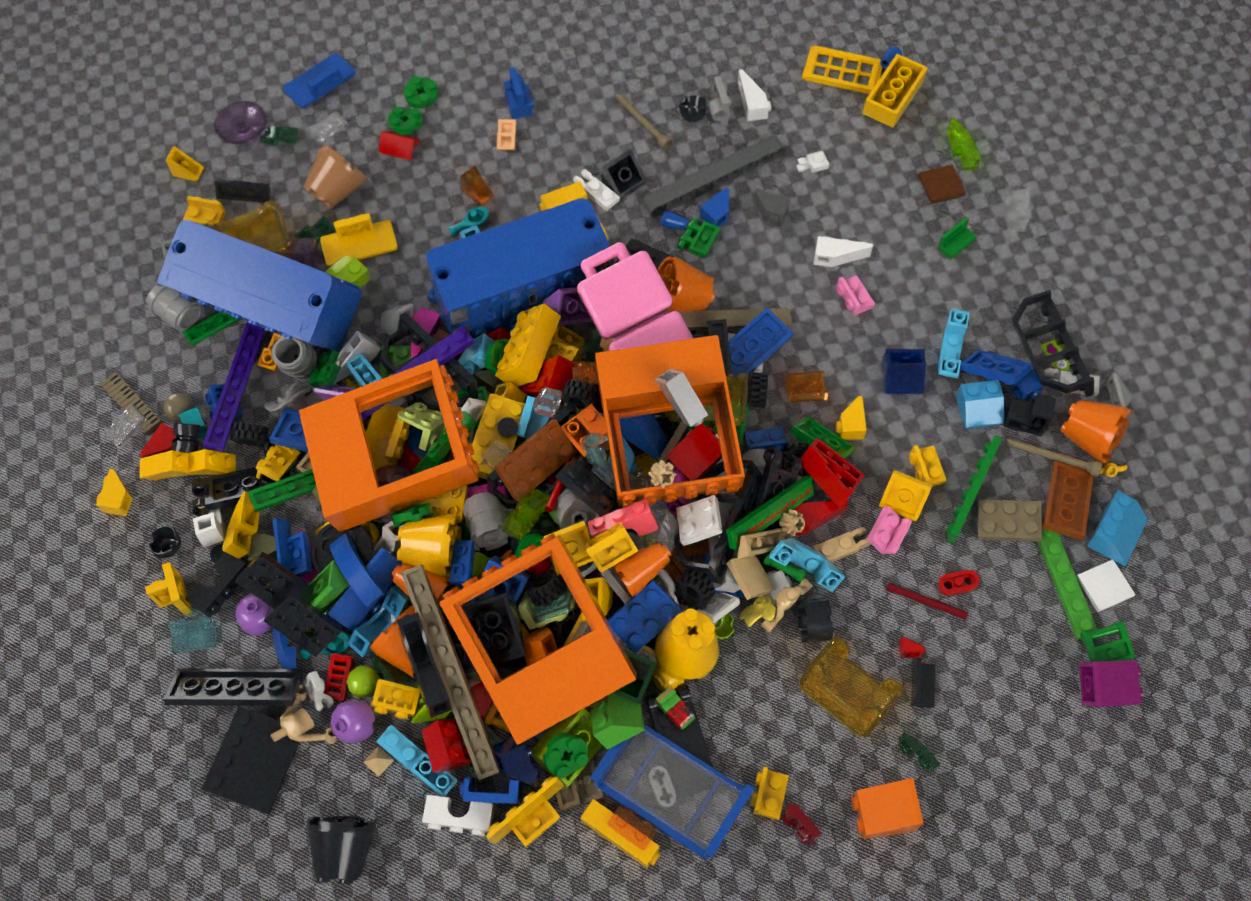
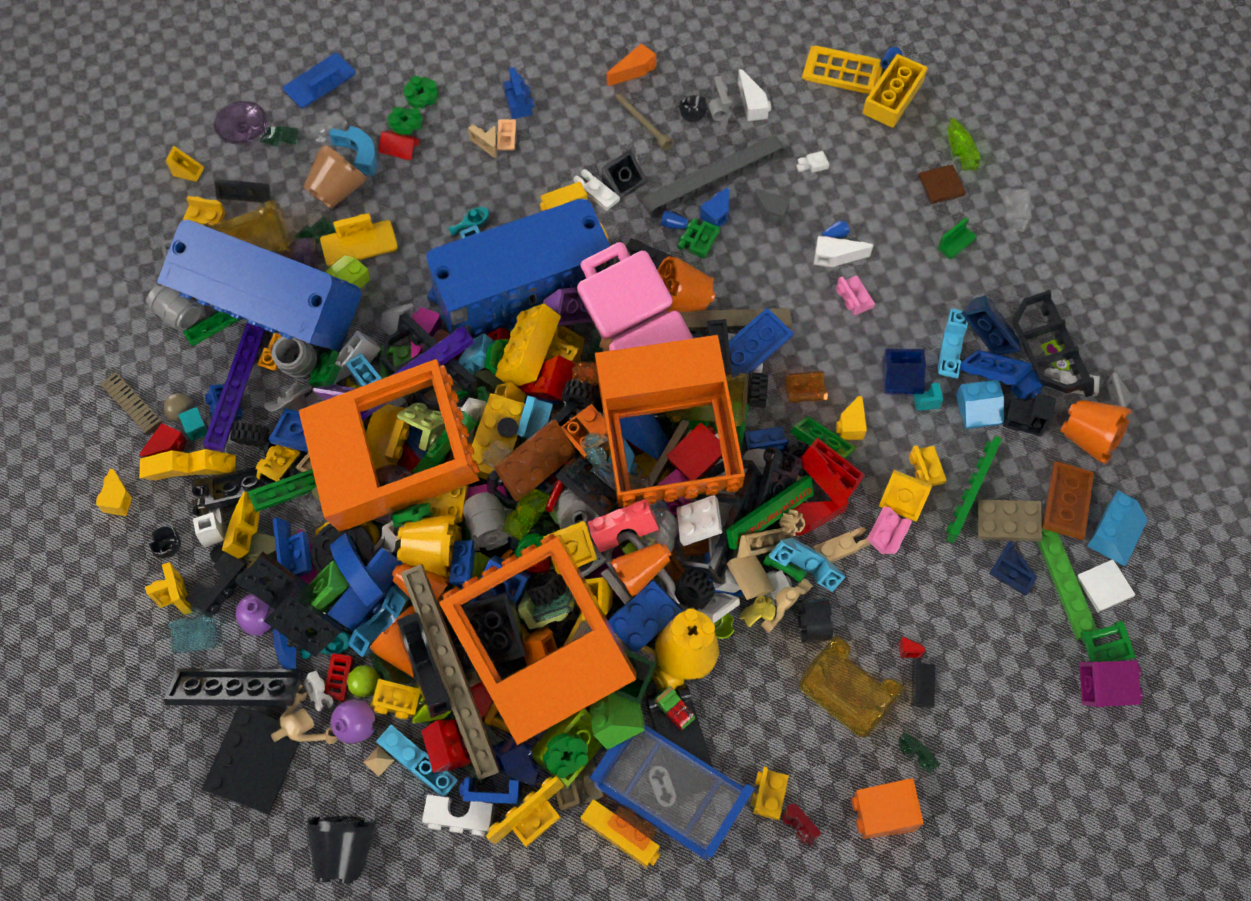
(125, 425): clear plate -> none
(185, 437): black wheel -> none
(358, 140): none -> dark azure arch
(475, 186): clear orange slope -> none
(486, 141): none -> tan slope
(547, 402): clear piece -> none
(610, 547): yellow bracket -> none
(632, 66): none -> orange slope
(662, 473): tan gear -> none
(681, 397): light grey slope -> none
(837, 230): none -> blue cone
(927, 601): dark red bar -> none
(930, 399): none -> teal panel
(957, 583): red plate -> none
(991, 326): none -> dark blue slope
(1013, 570): none -> dark blue wing
(1092, 467): dark tan piece -> none
(1112, 469): yellow piece -> none

